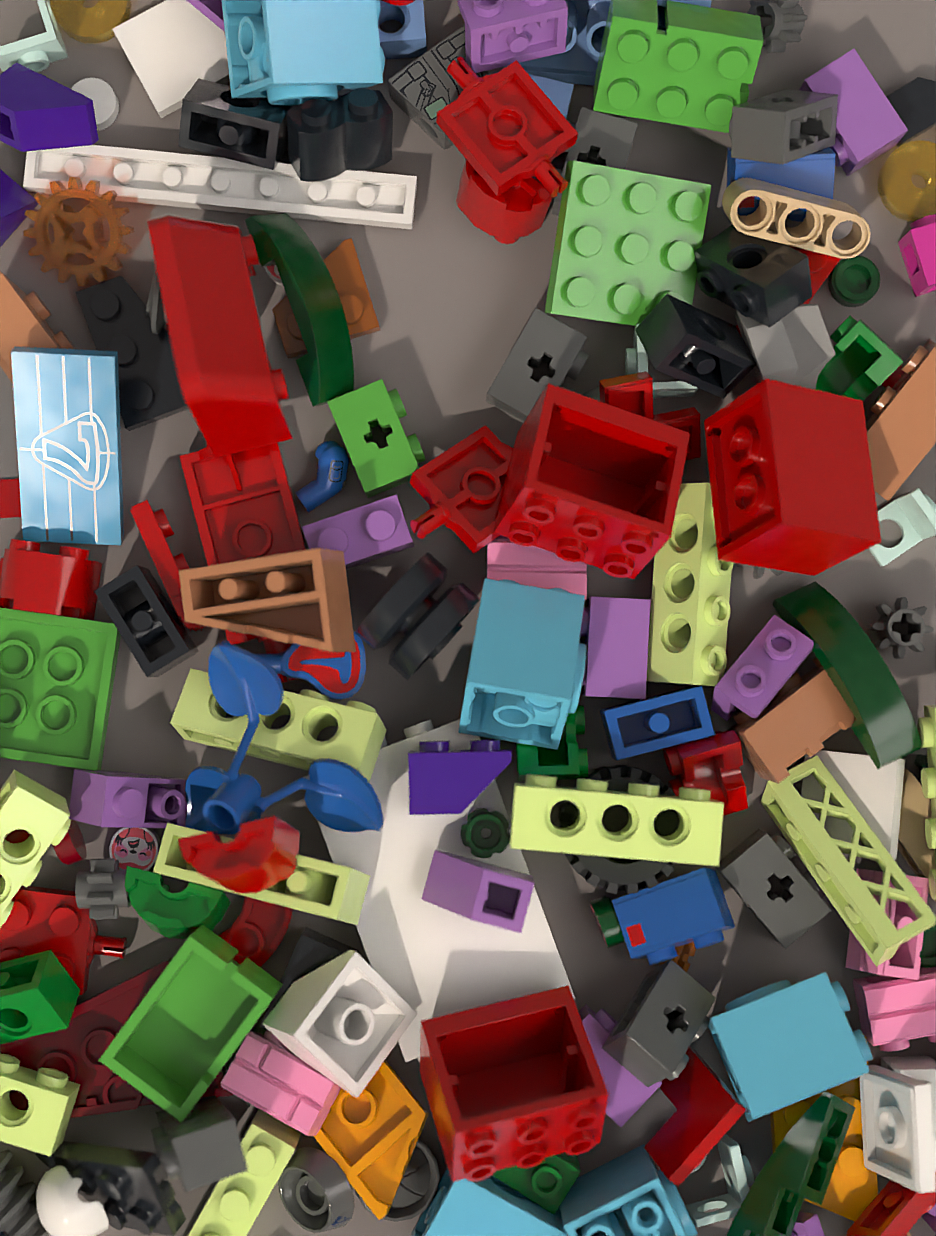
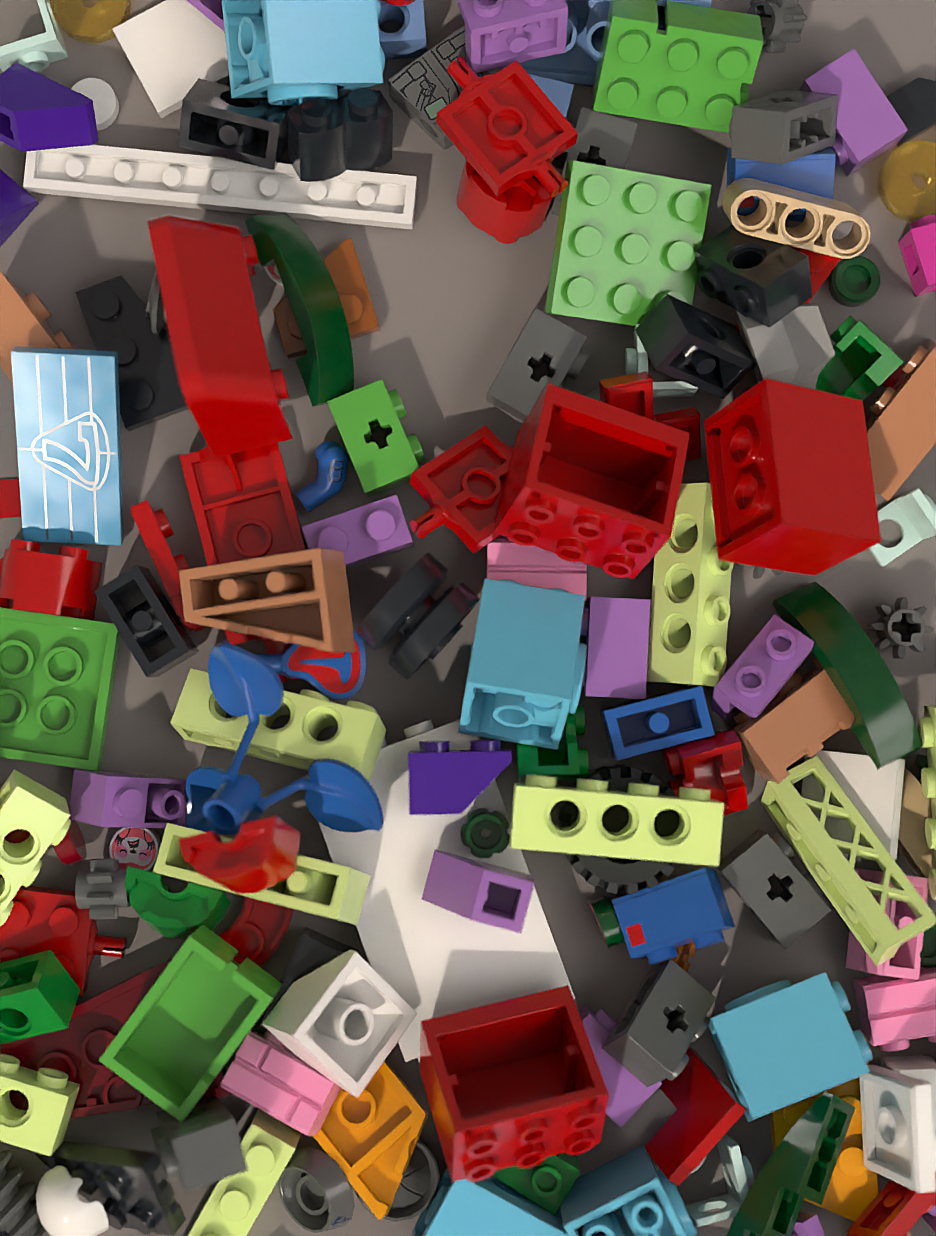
(64, 247): clear orange gear -> none

